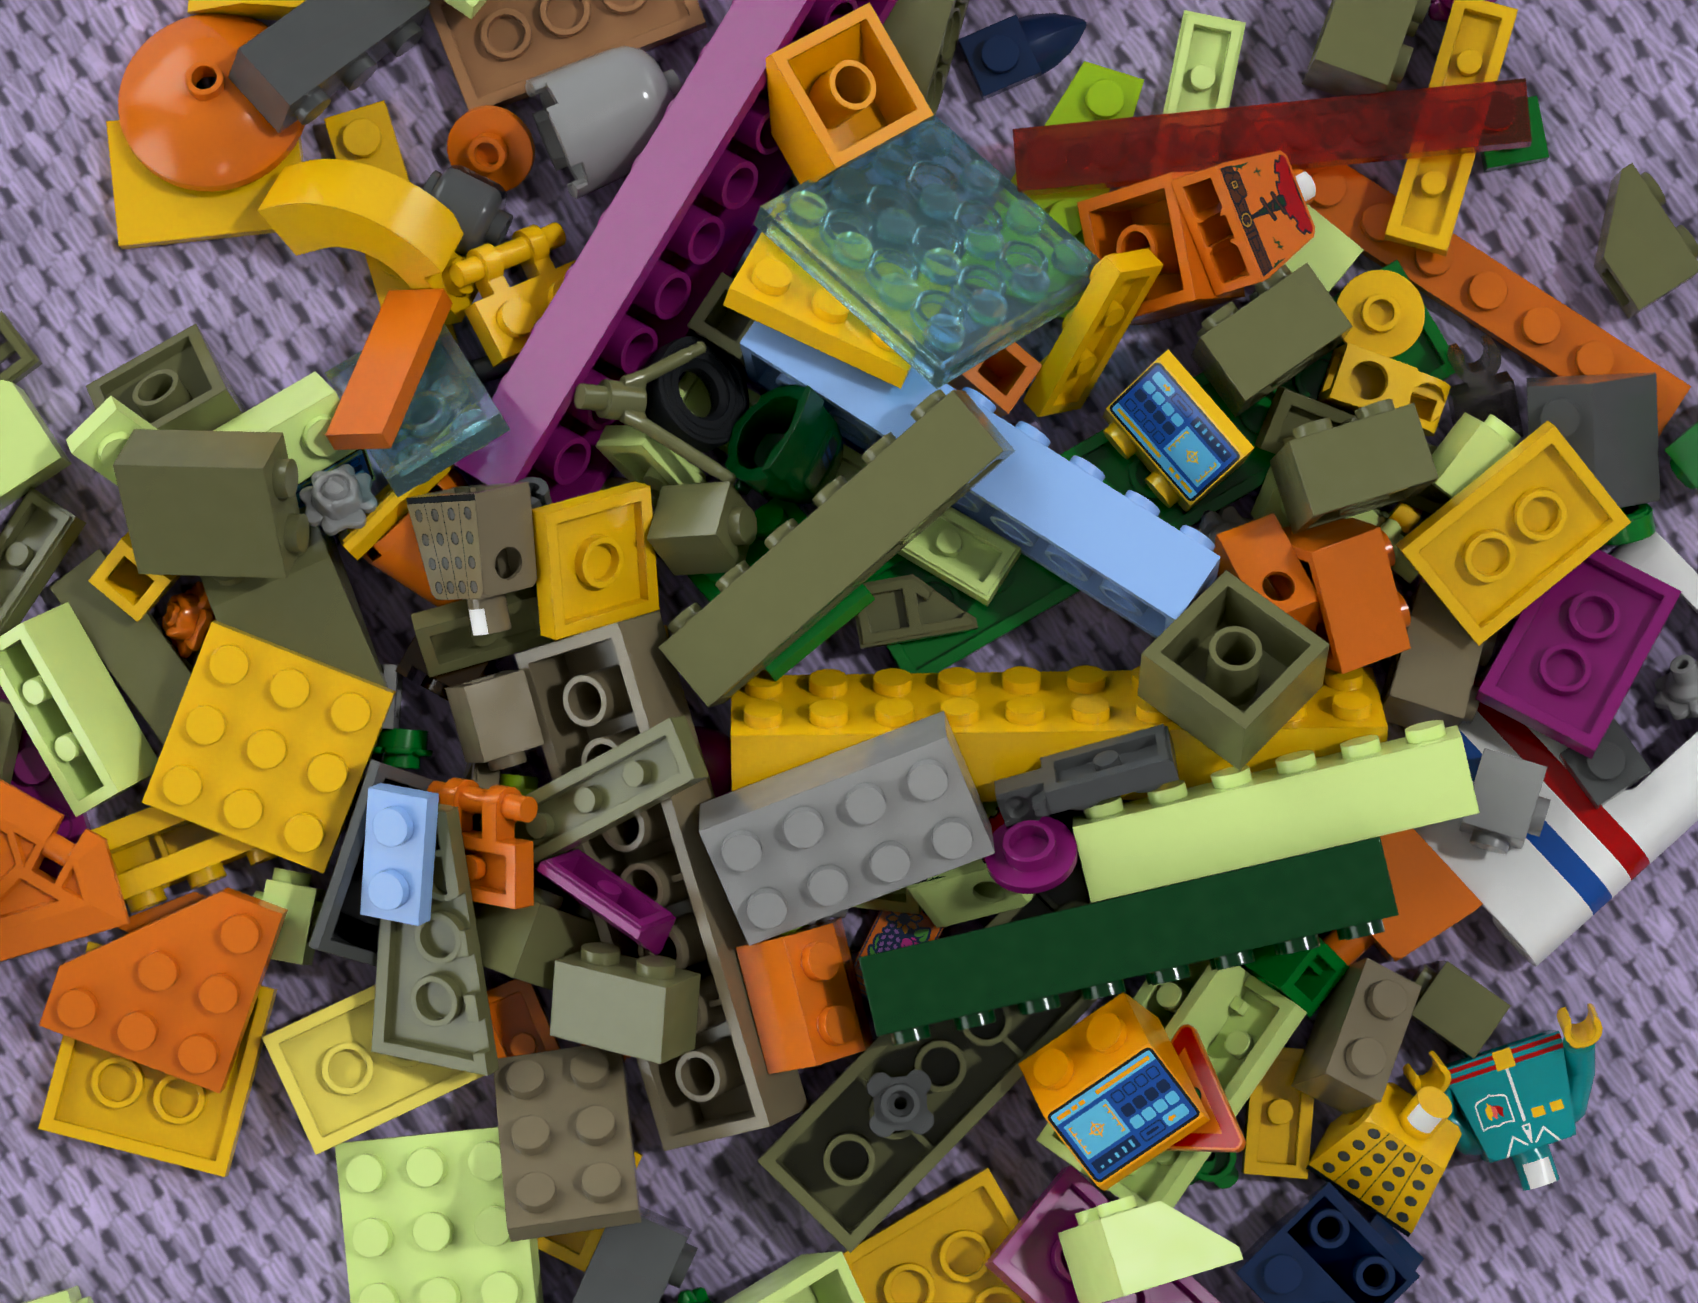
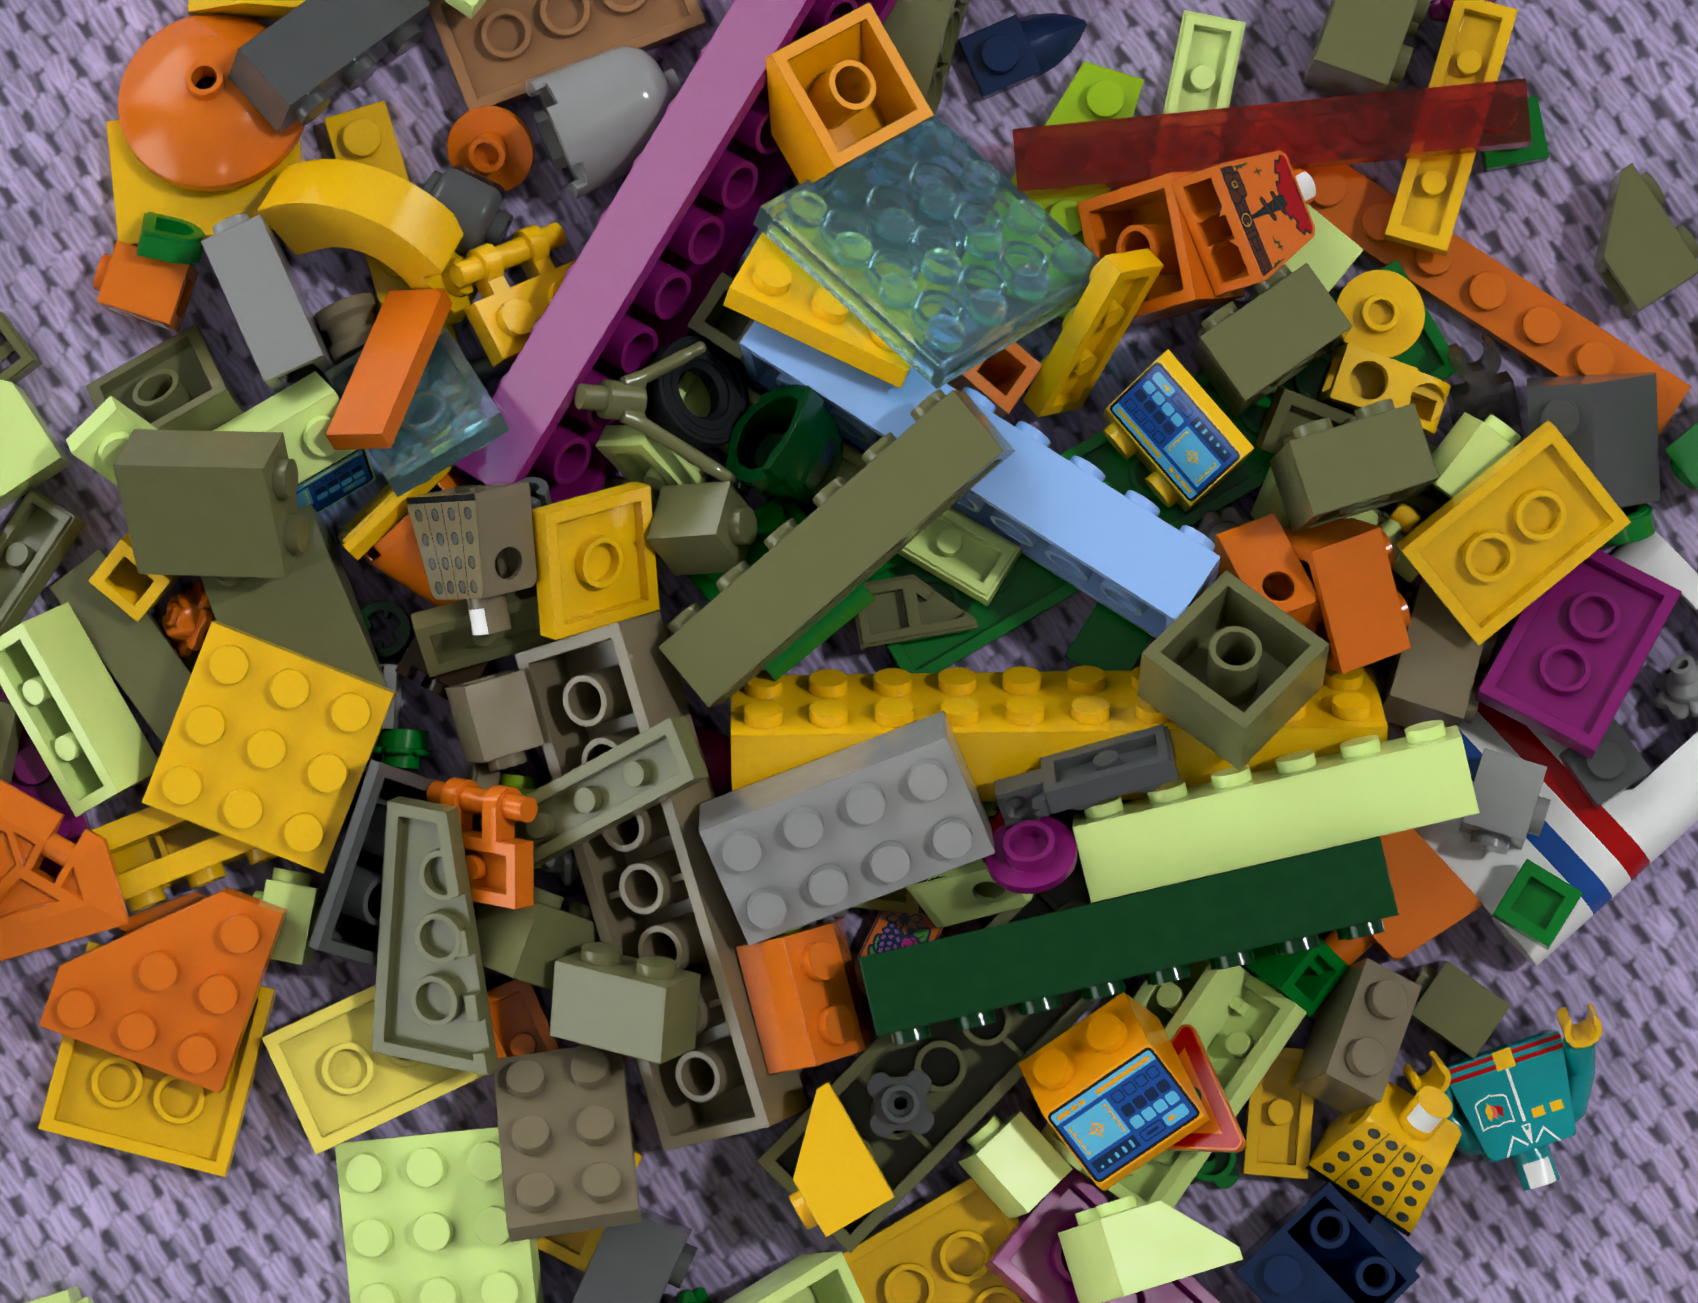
(144, 287): none -> orange brick
(170, 239): none -> green tile
(267, 301): none -> light grey brick
(338, 499): light grey plant -> none
(347, 324): none -> dark tan wheel
(399, 854): light blue plate -> none
(402, 633): none -> dark green bush
(610, 898): magenta slope -> none
(835, 1169): none -> yellow slope
(1013, 1163): none -> yellowish green brick
(1107, 642): none -> green tile
(1537, 904): none -> green plate

